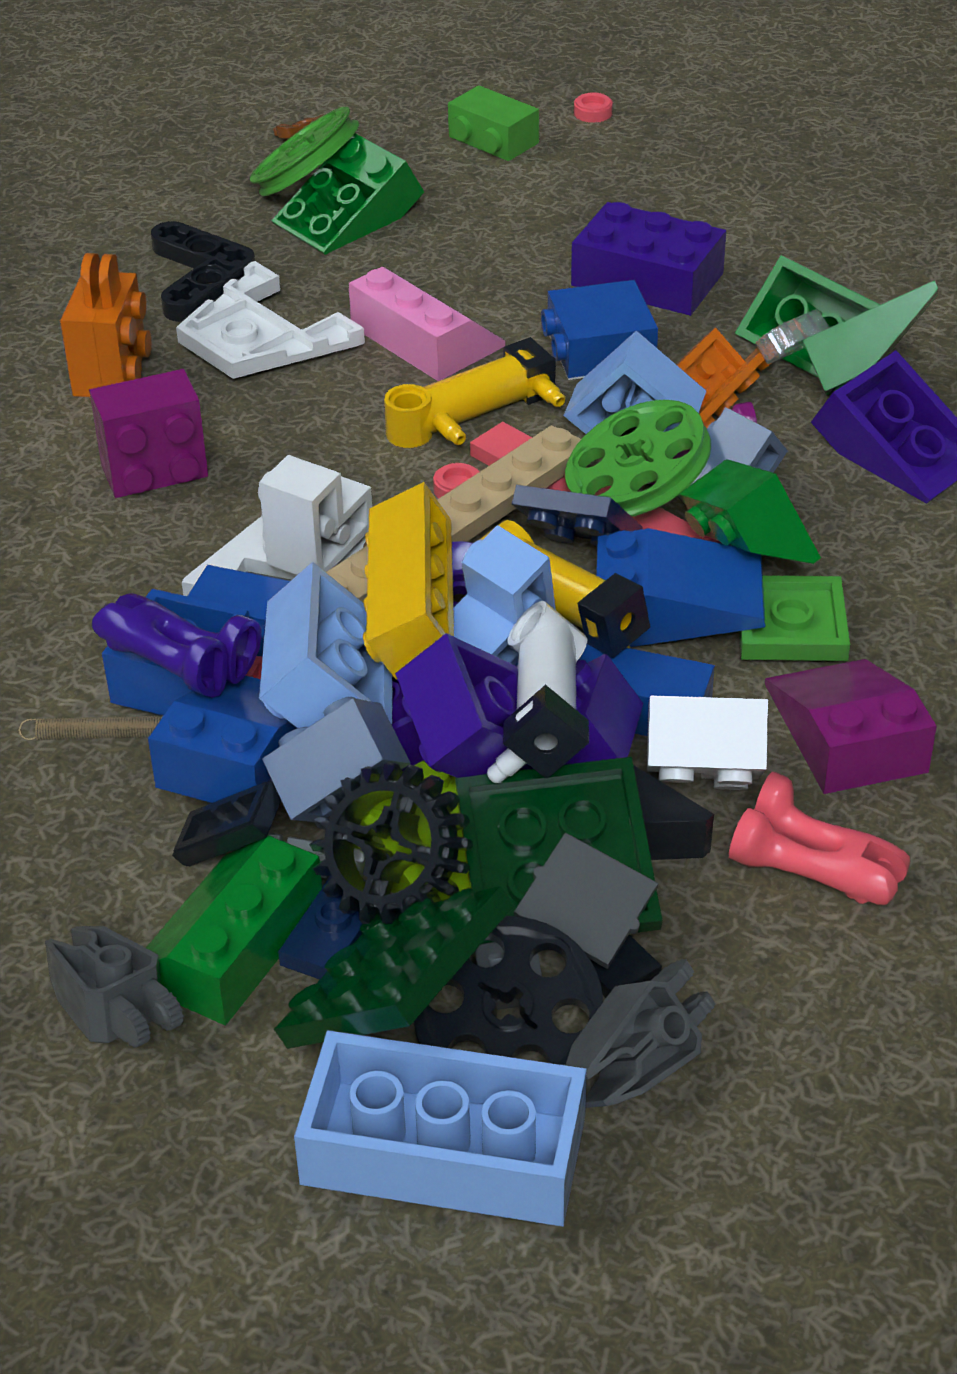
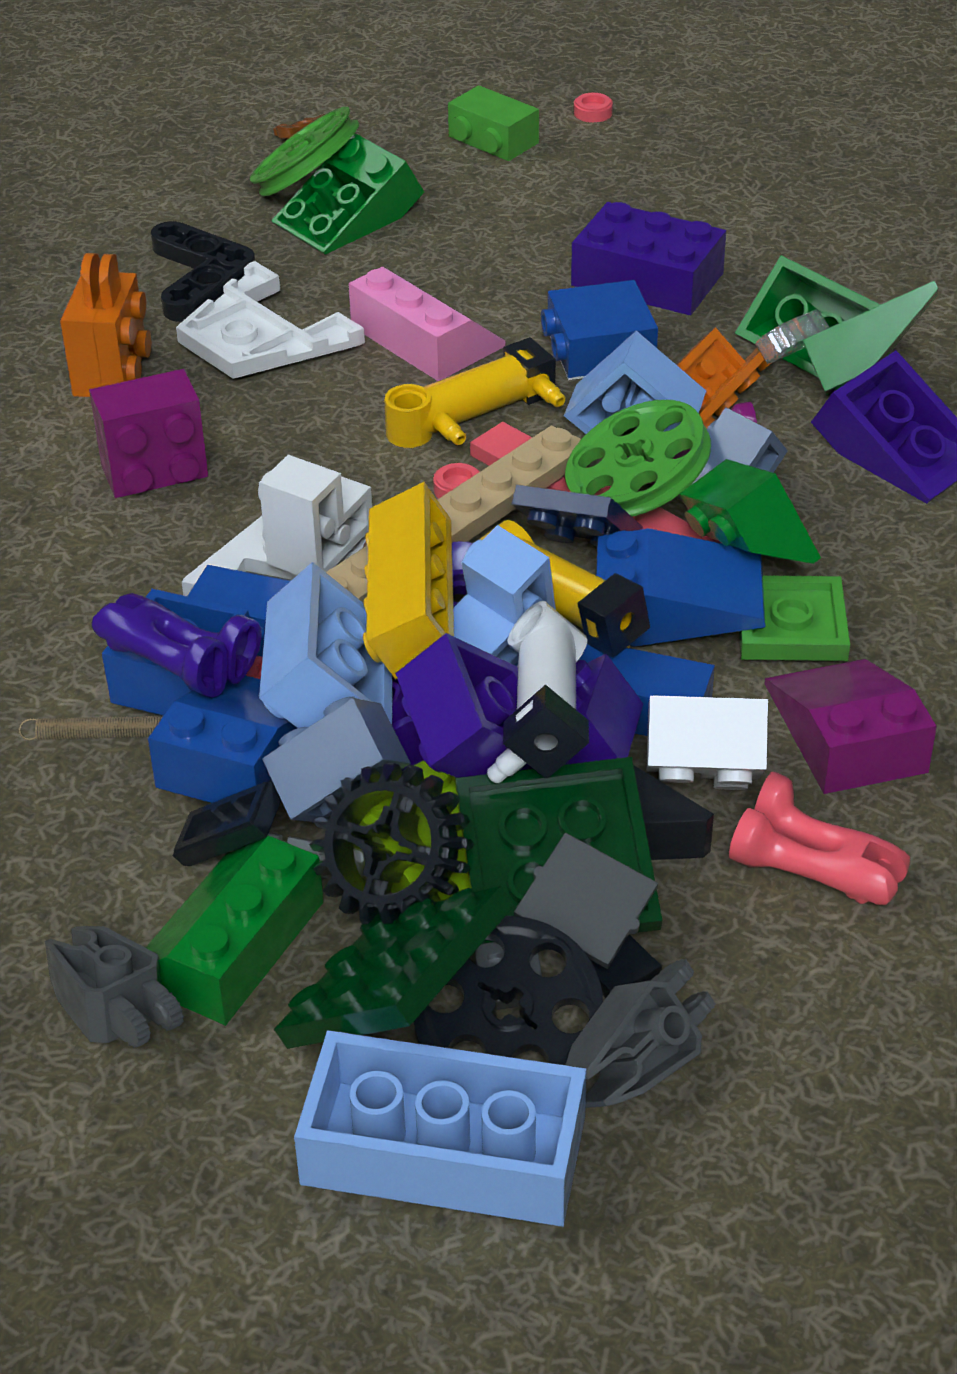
(319, 936): dark blue plate -> none

